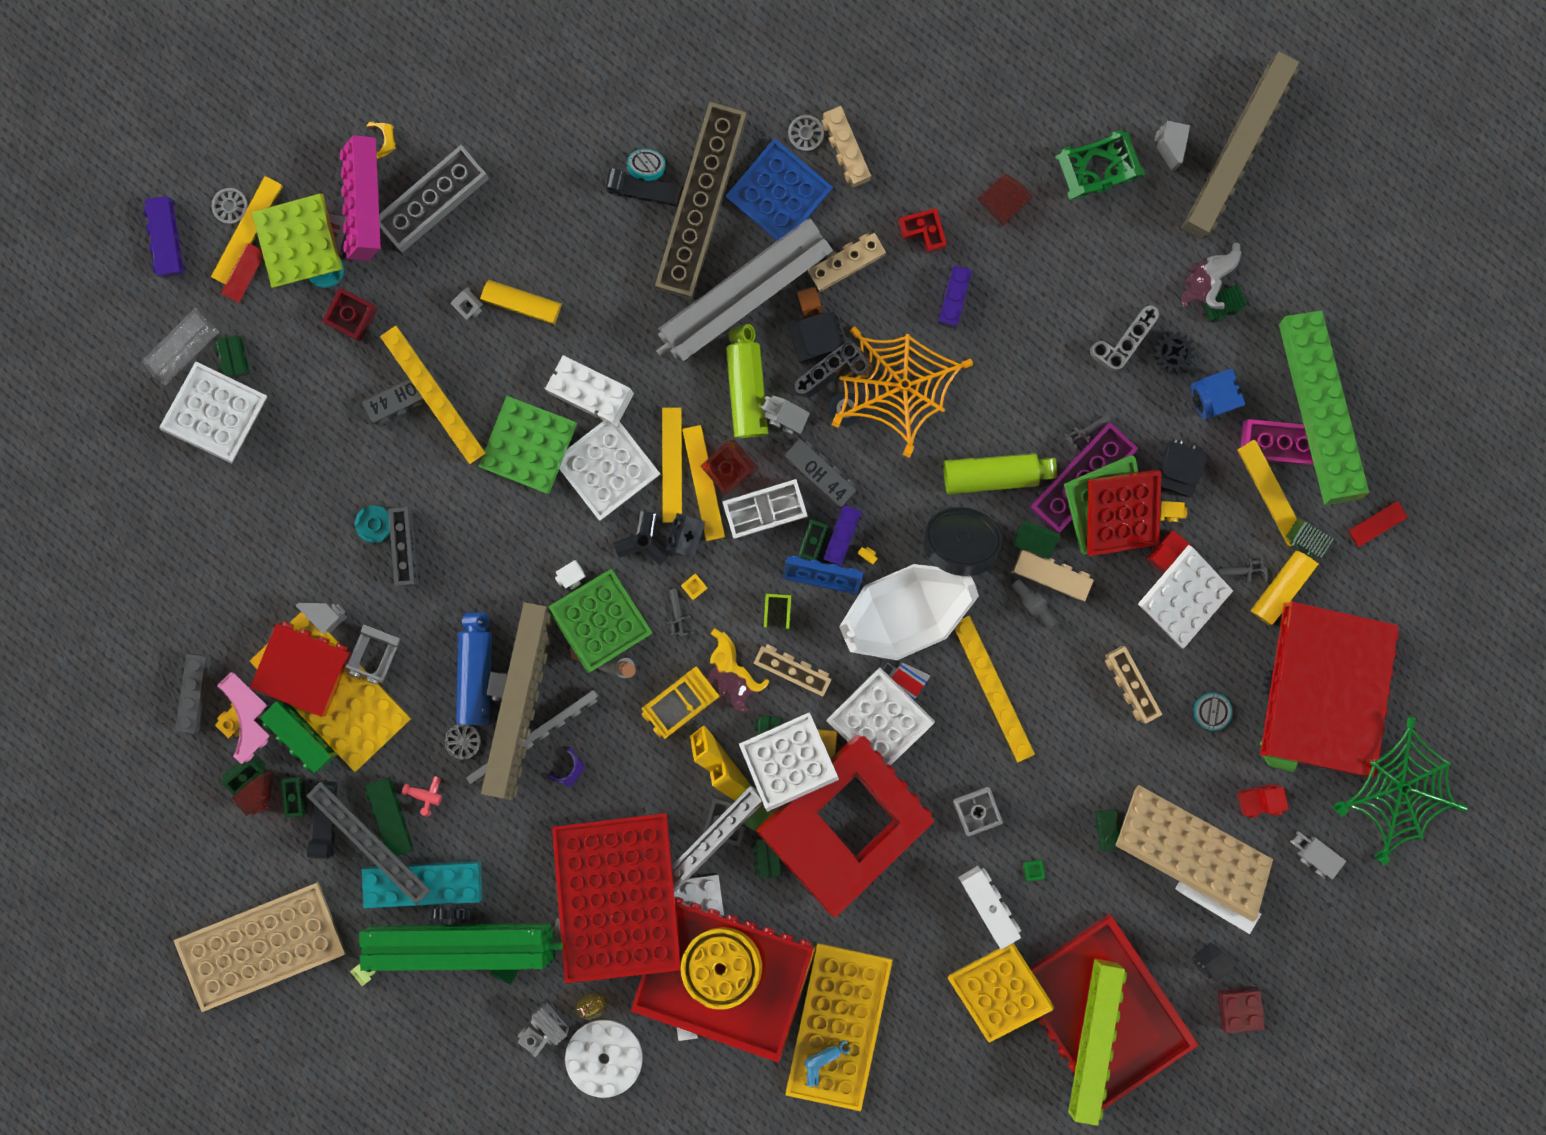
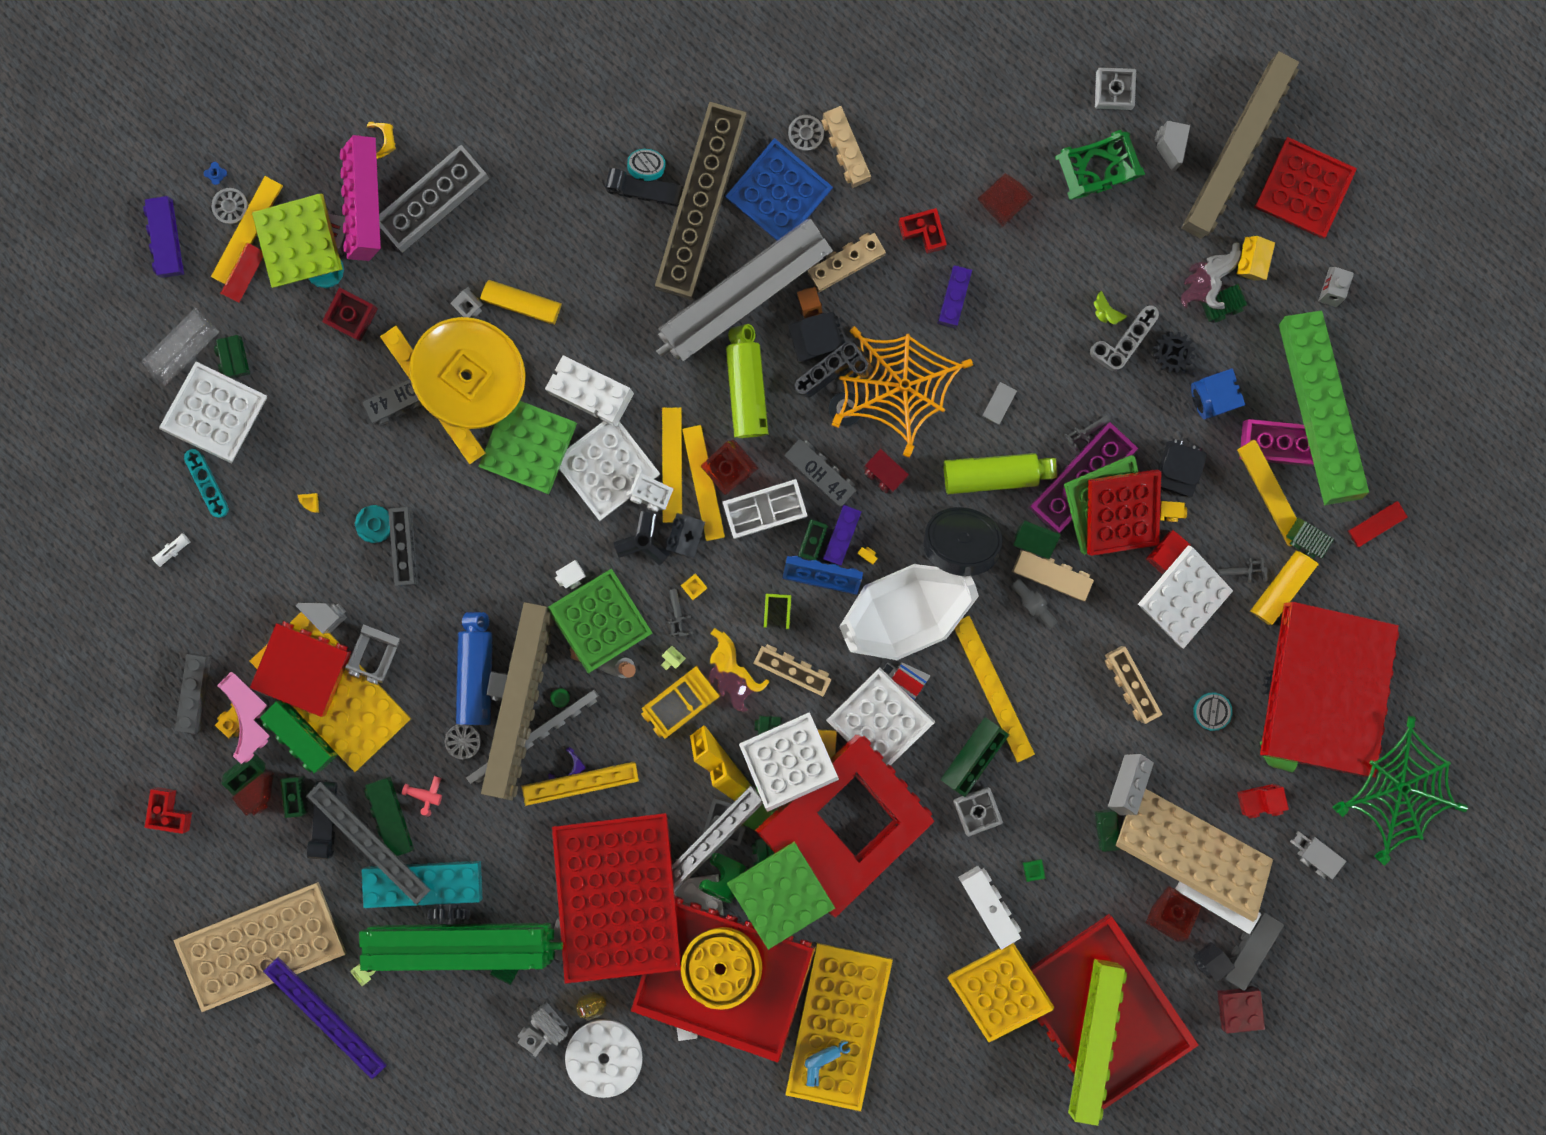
(162, 814): none -> red brick
(171, 550): none -> white pin
(204, 484): none -> teal beam
(221, 173): none -> blue plate
(309, 502): none -> yellow tile
(325, 1018): none -> dark purple tile
(474, 348): none -> yellow dish
(560, 697): none -> green tile
(579, 783): none -> yellow tile
(650, 492): none -> white bracket
(672, 658): none -> yellowish green tile
(728, 870): none -> green piece
(781, 895): none -> bright green plate
(785, 414): light grey brick -> none
(885, 471): none -> dark red brick
(974, 757): none -> dark green brick
(999, 403): none -> light grey tile
(1105, 312): none -> lime animal
(1124, 80): none -> light grey brick
(1130, 784): none -> light grey brick
(1174, 914): none -> clear red slope
(1253, 950): none -> dark grey brick
(1255, 258): none -> yellow brick
(1305, 188): none -> red plate
(1336, 285): none -> light grey torso

